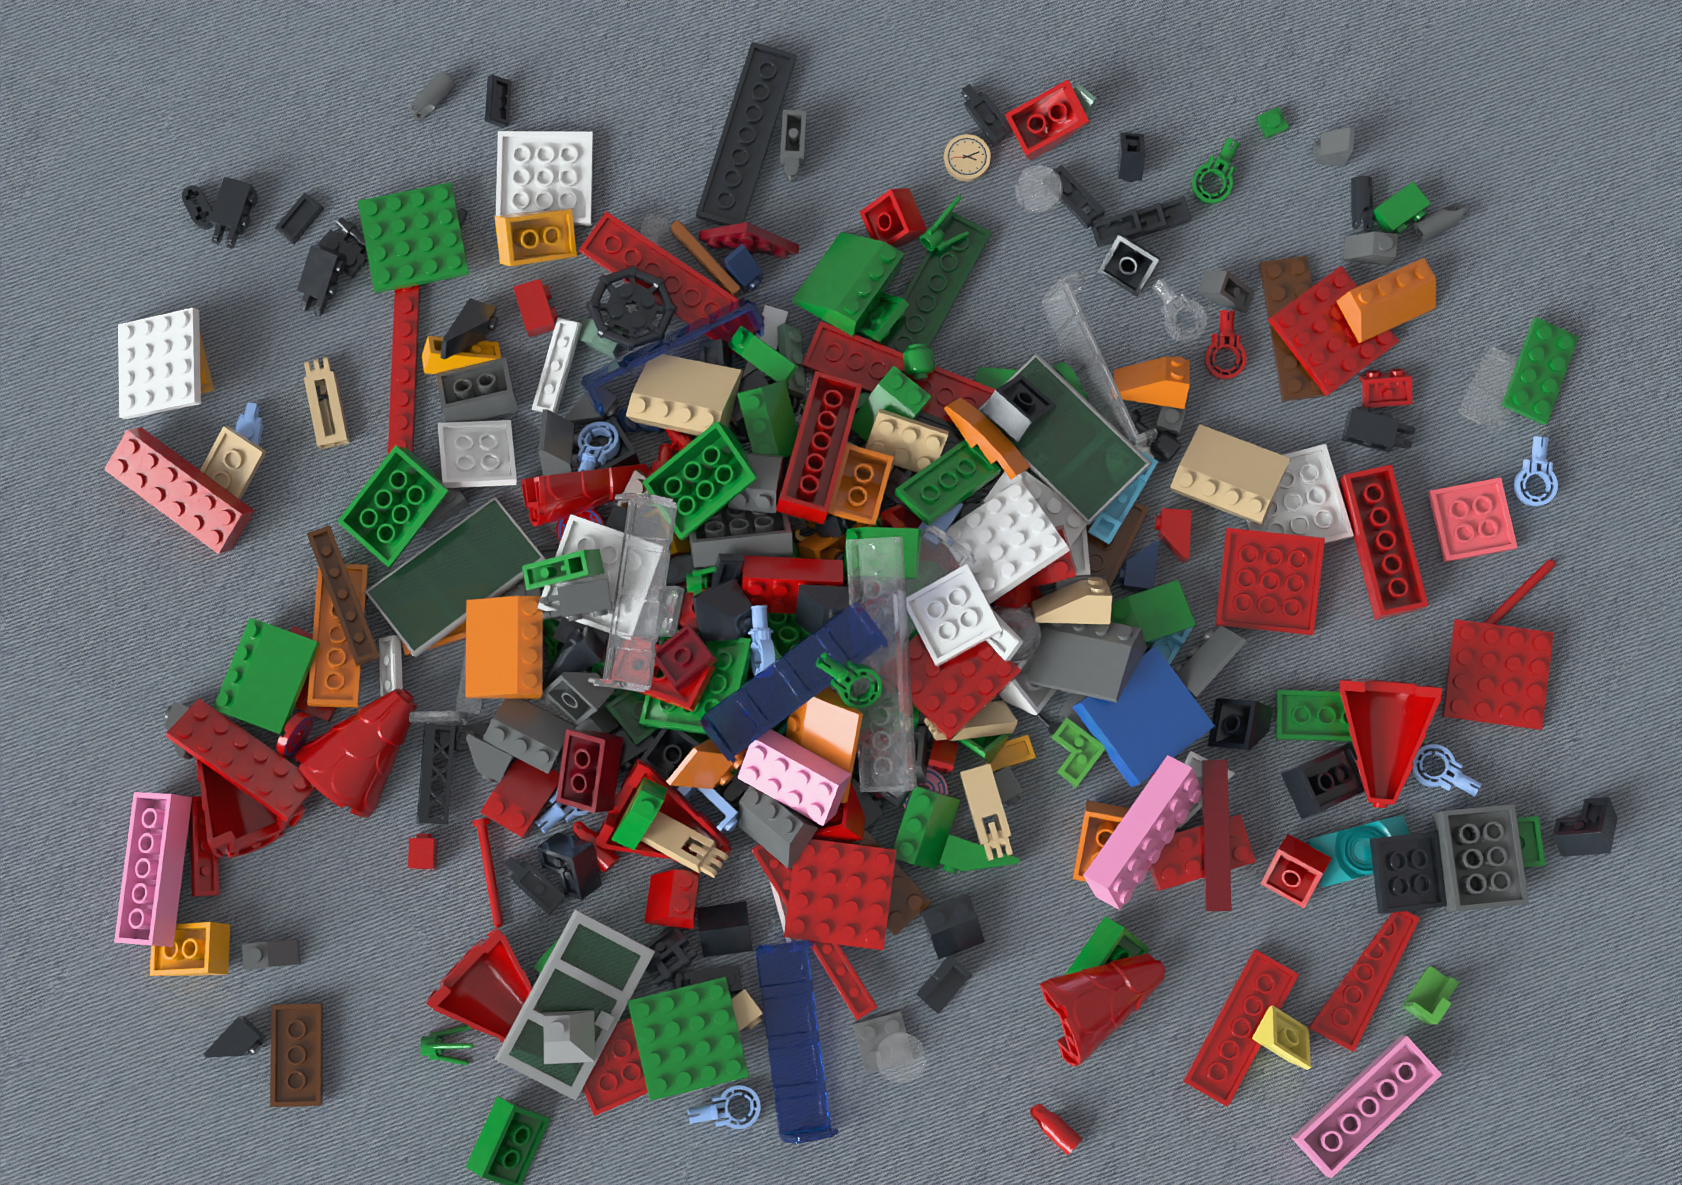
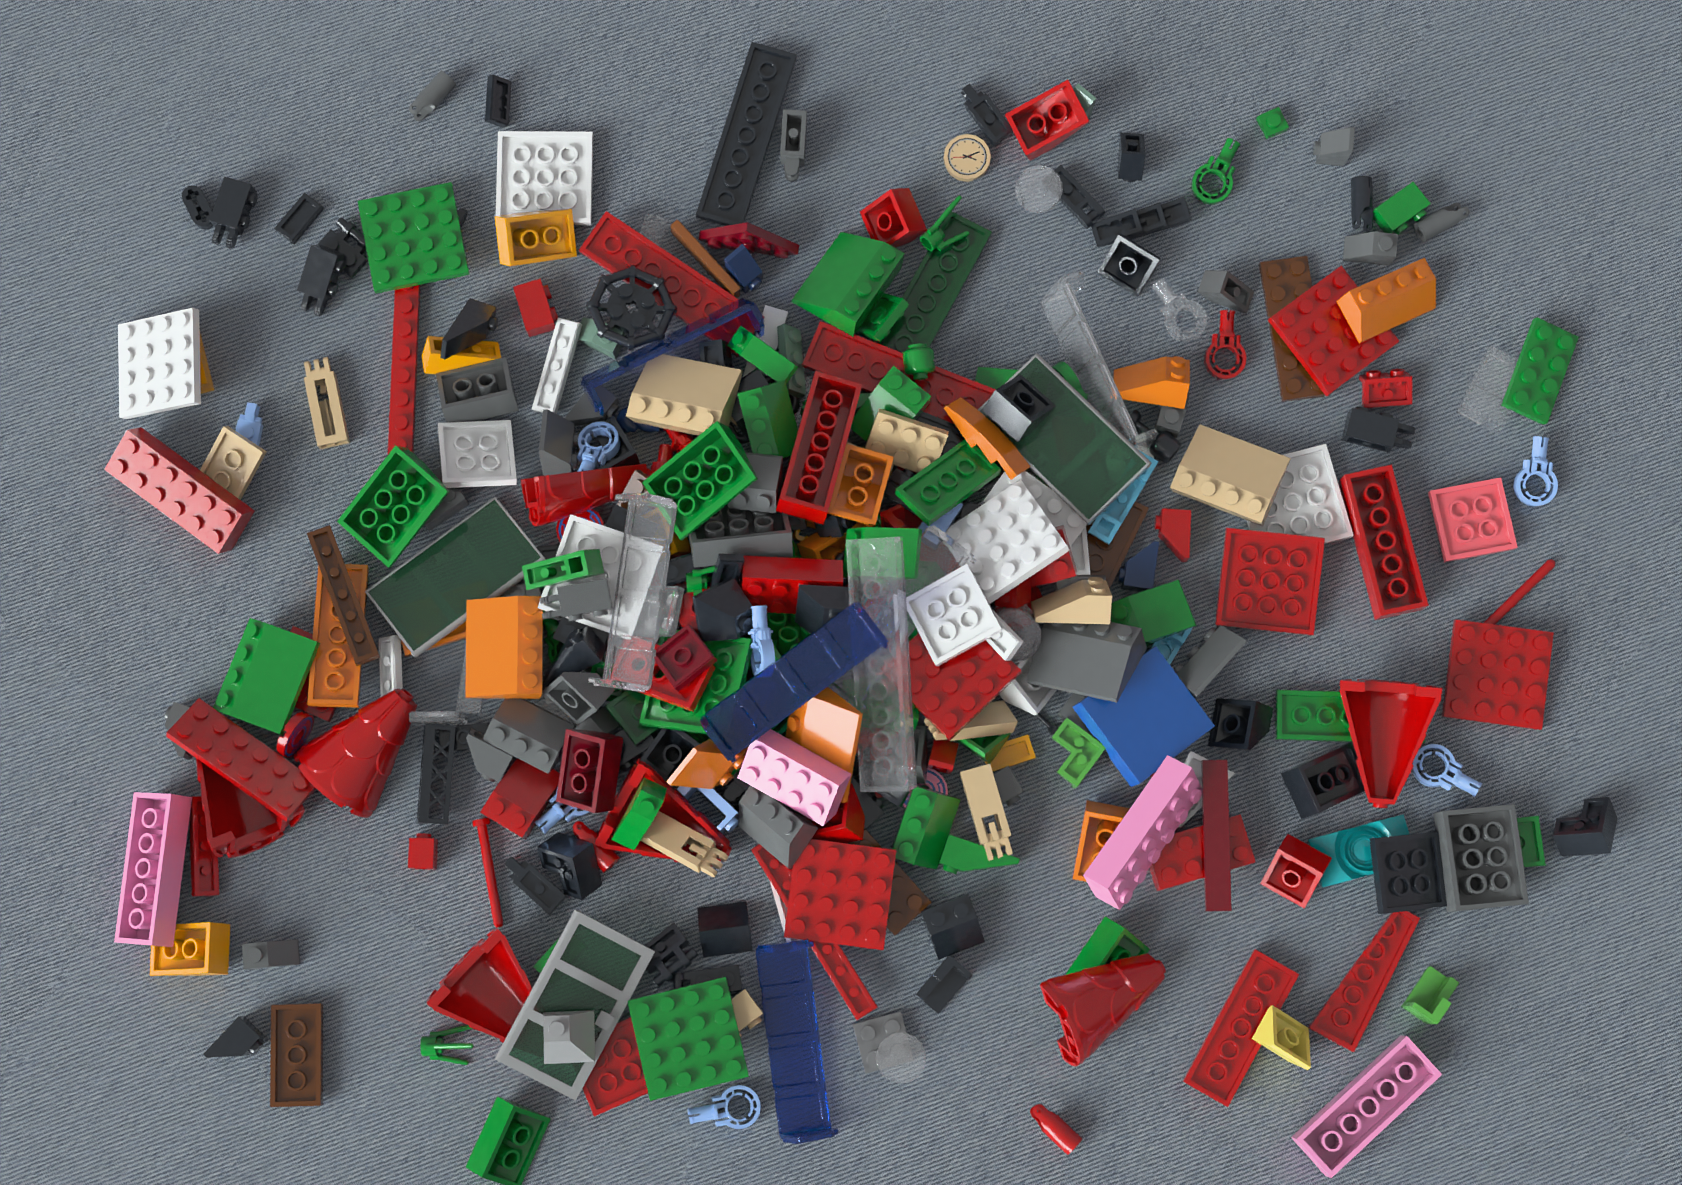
(673, 899): red slope -> none
(846, 677): green pin -> none

